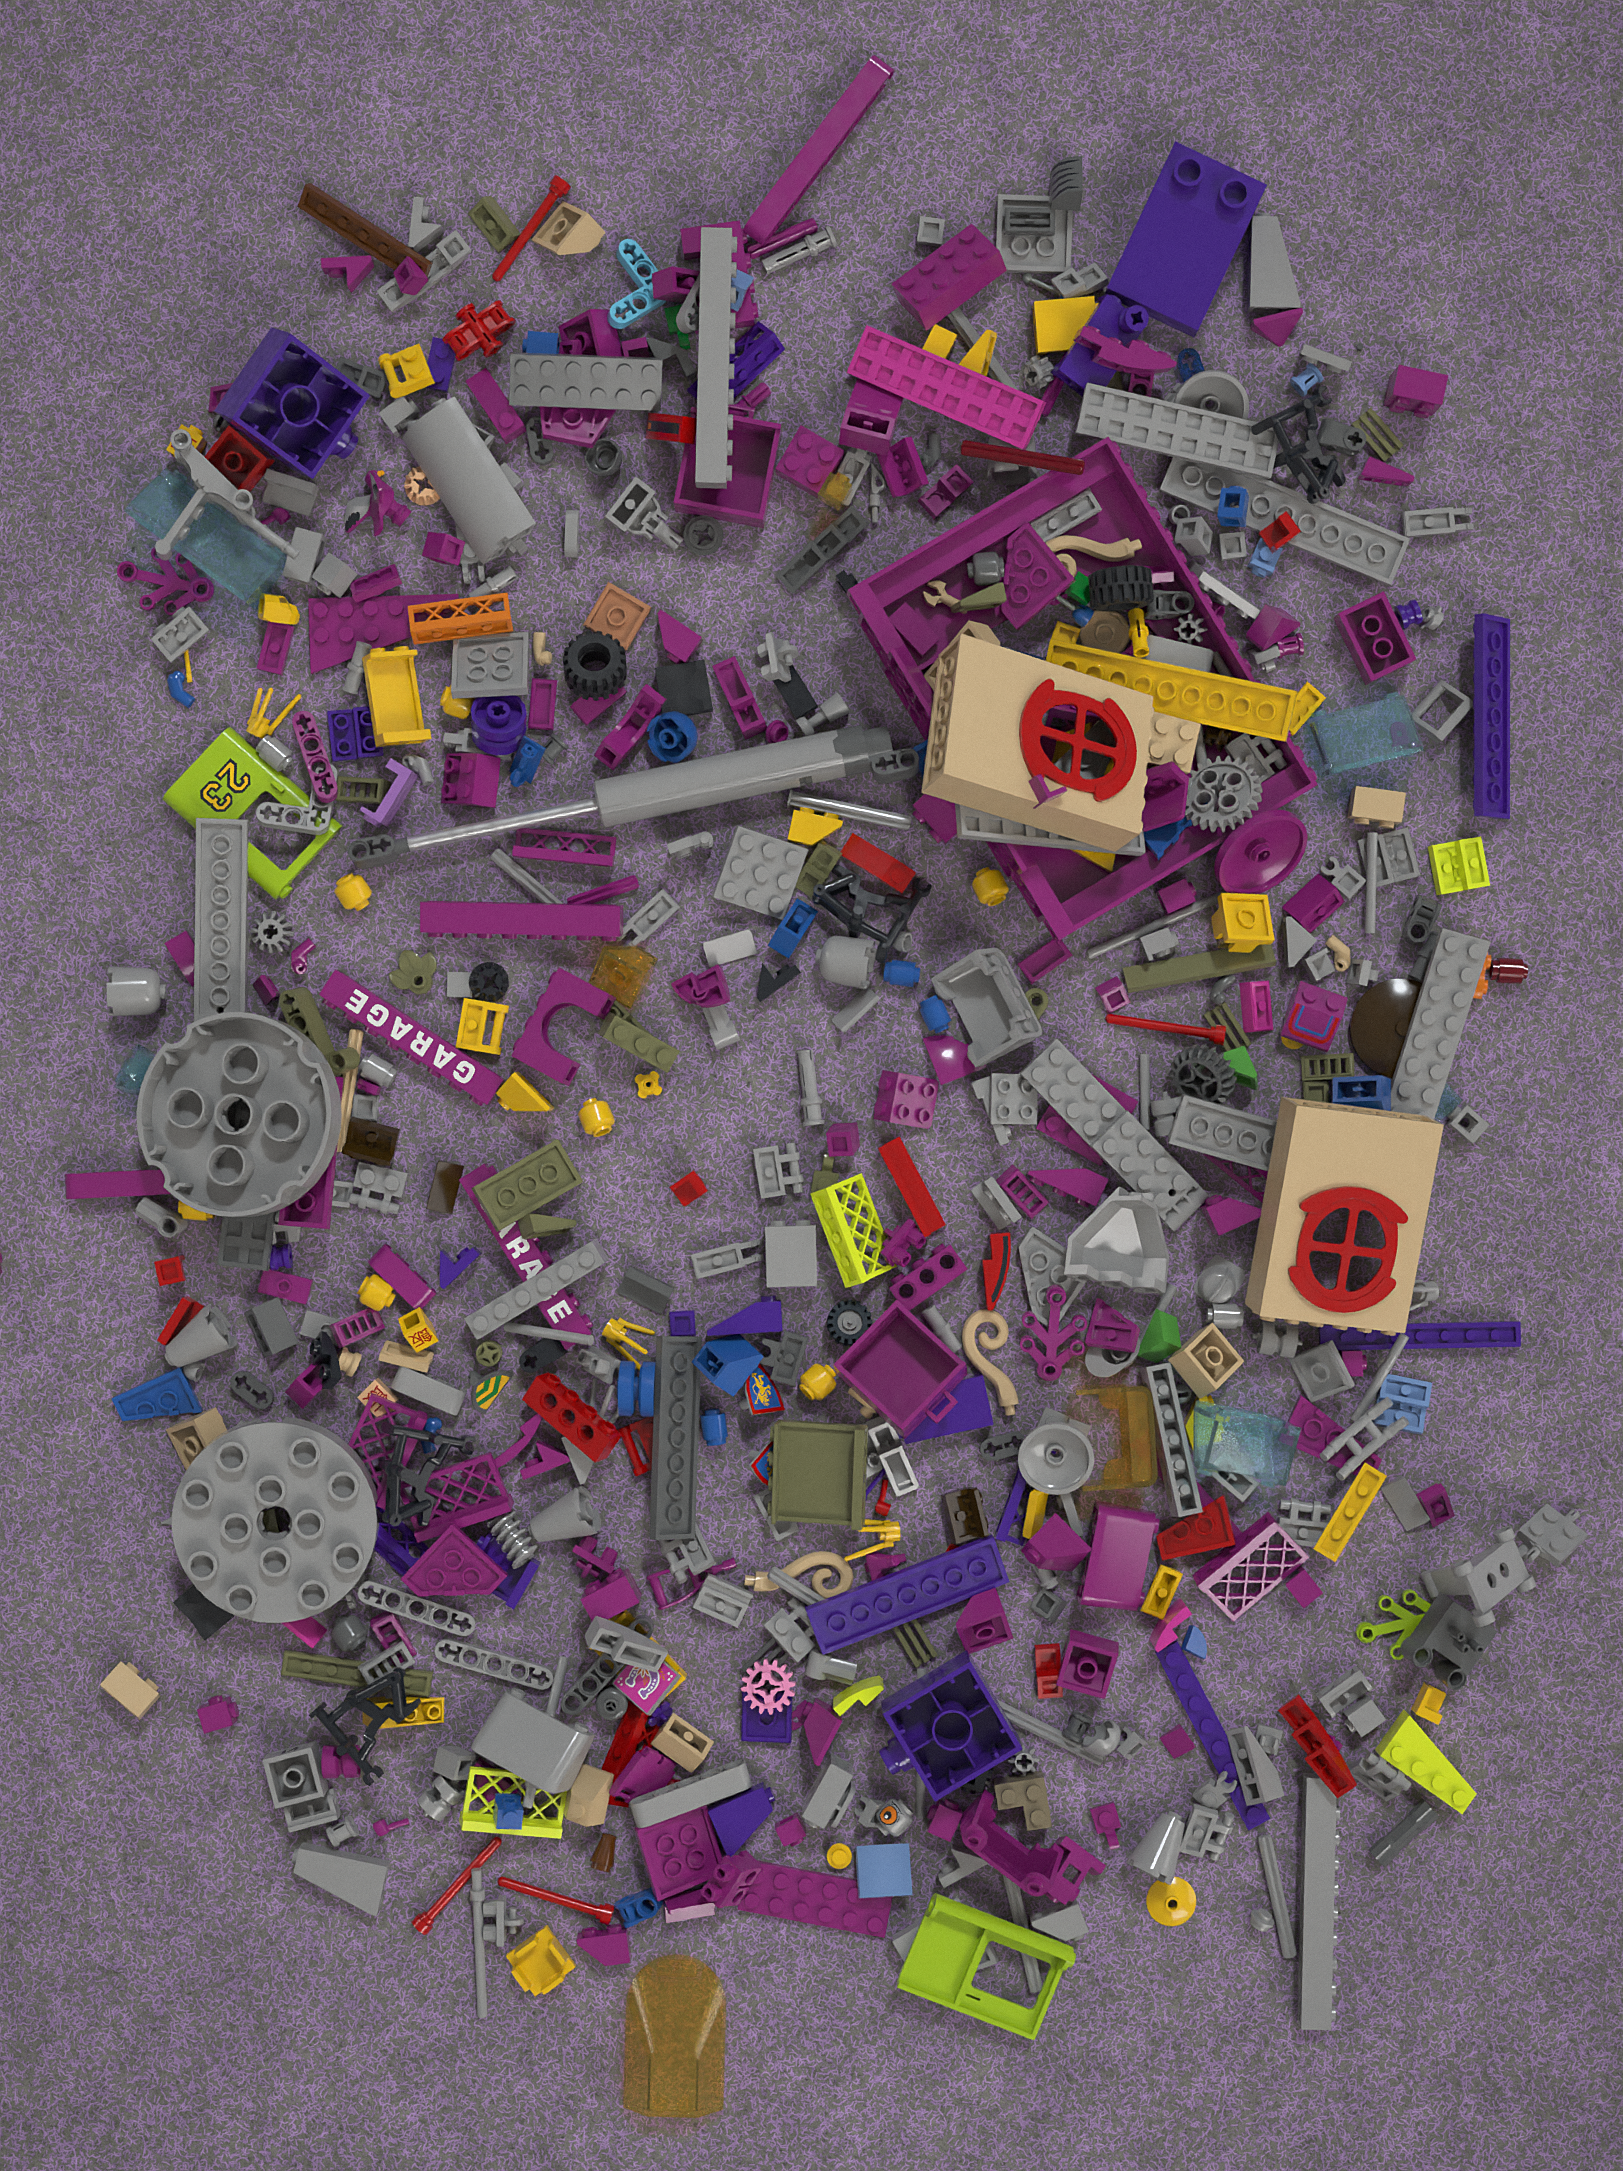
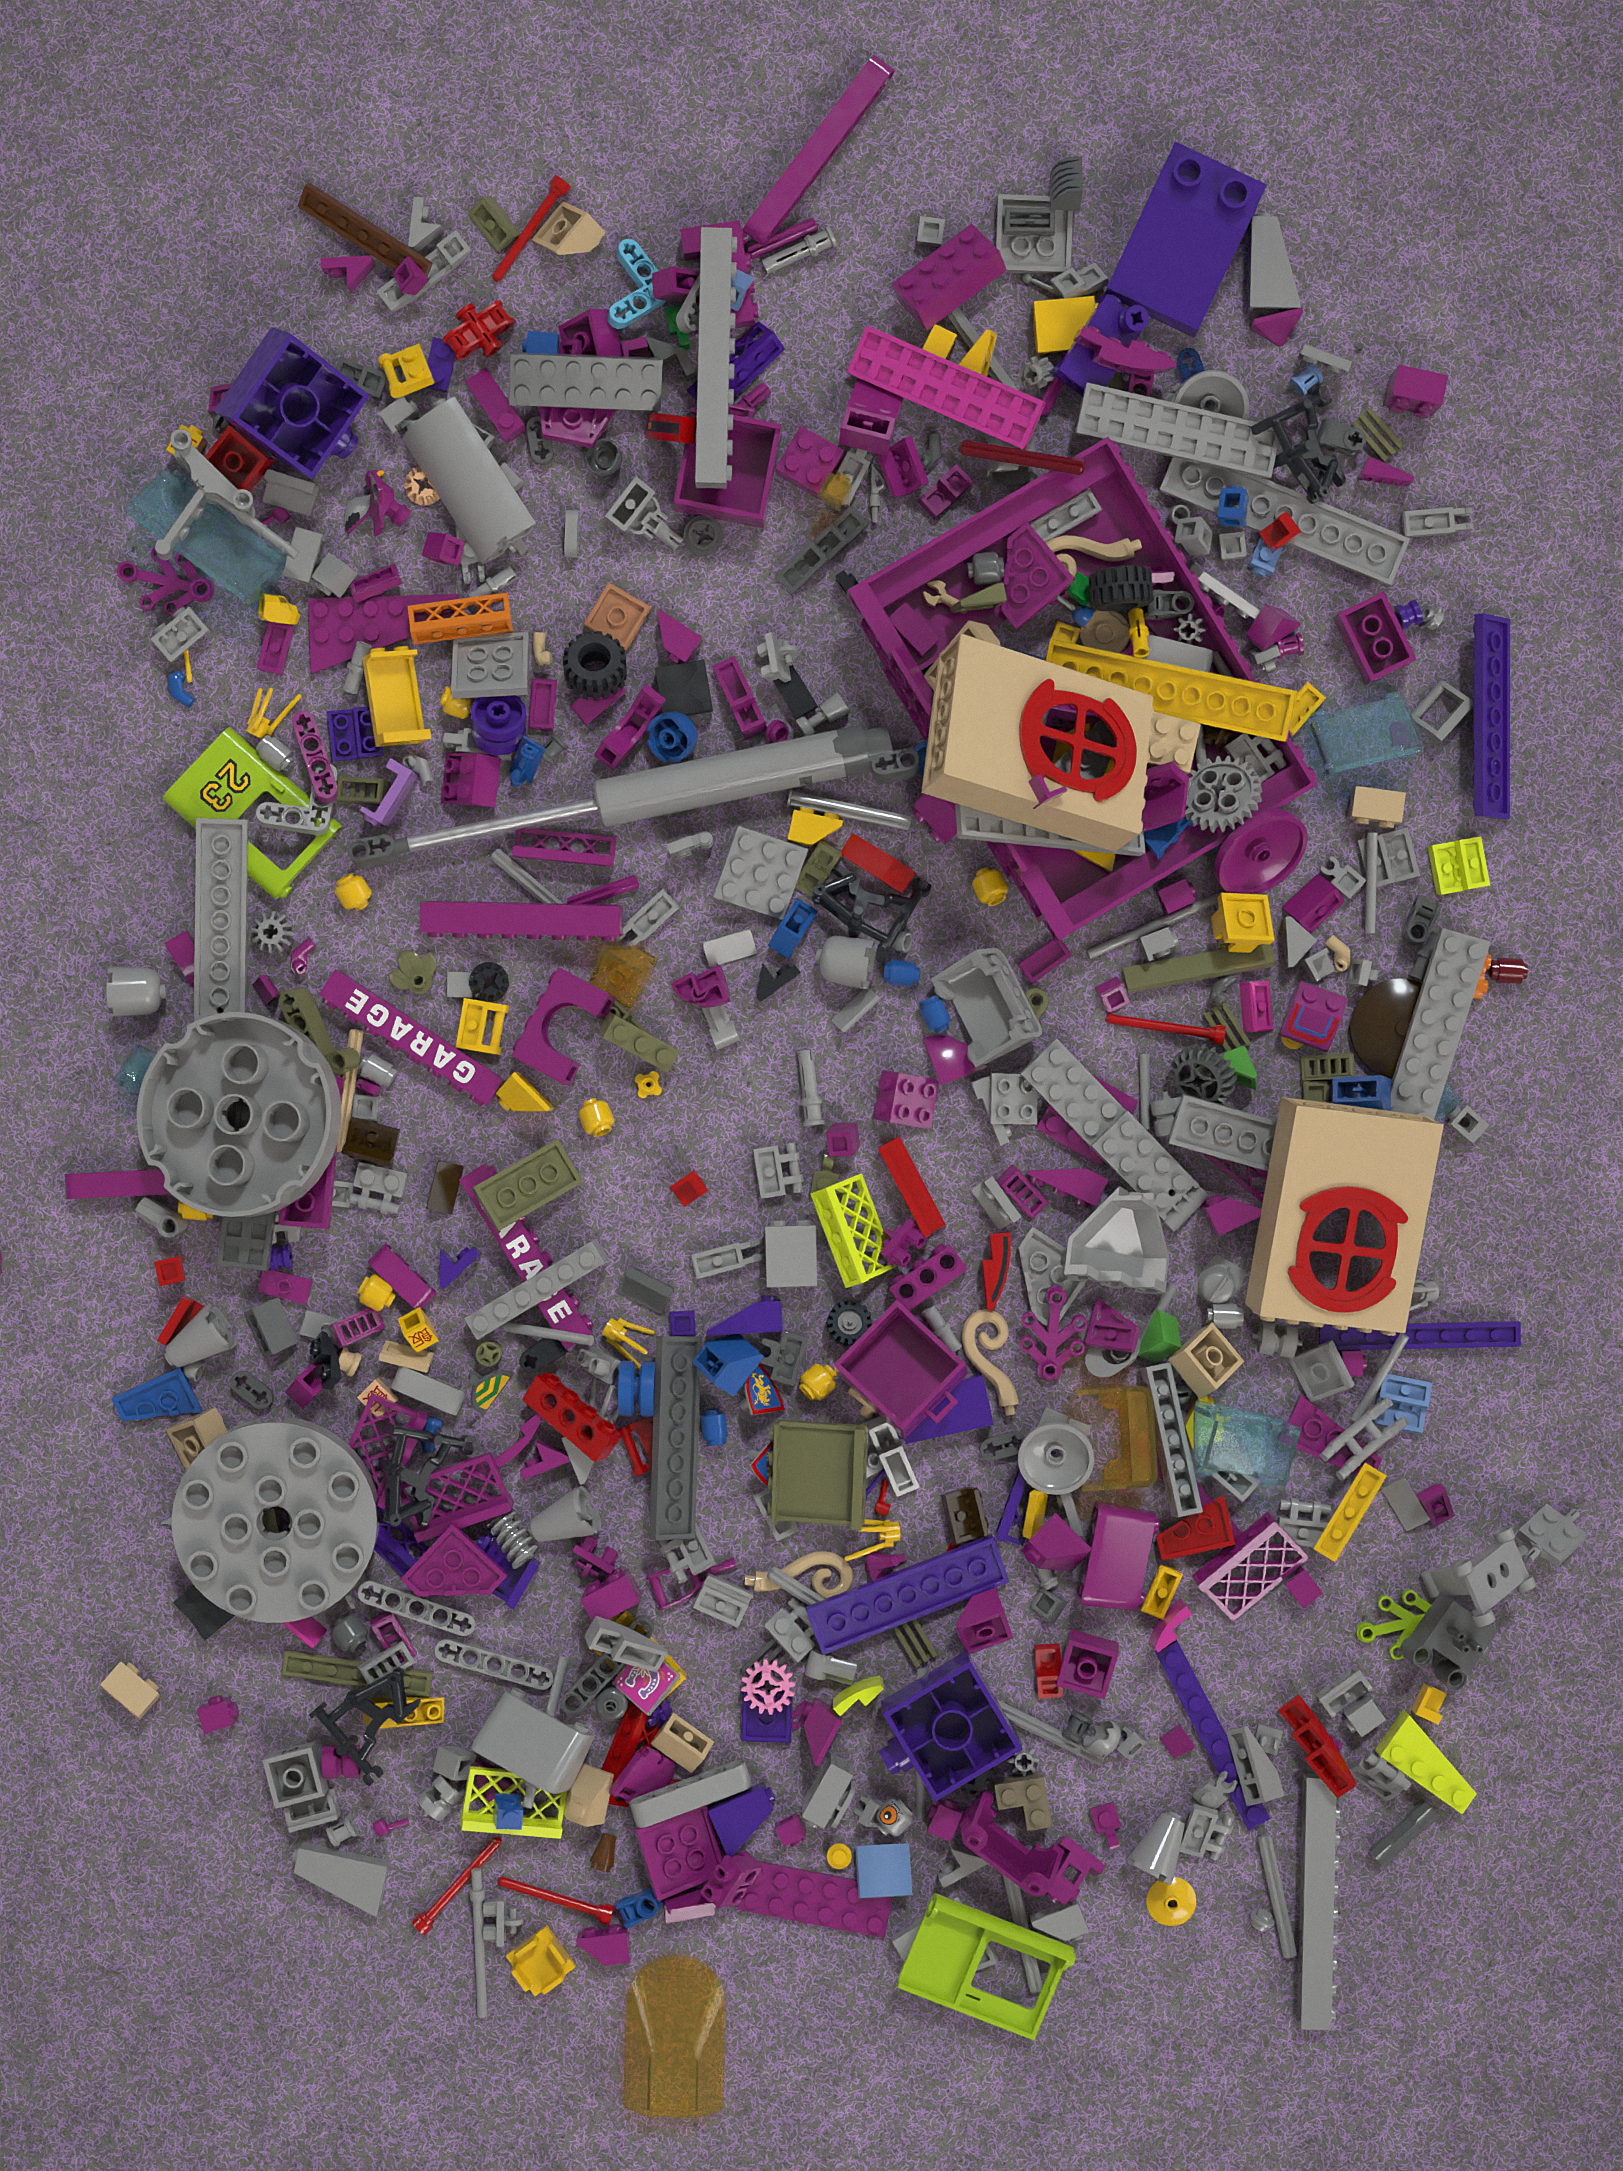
(538, 1226): olive slope -> none
(1195, 1642): tile -> none

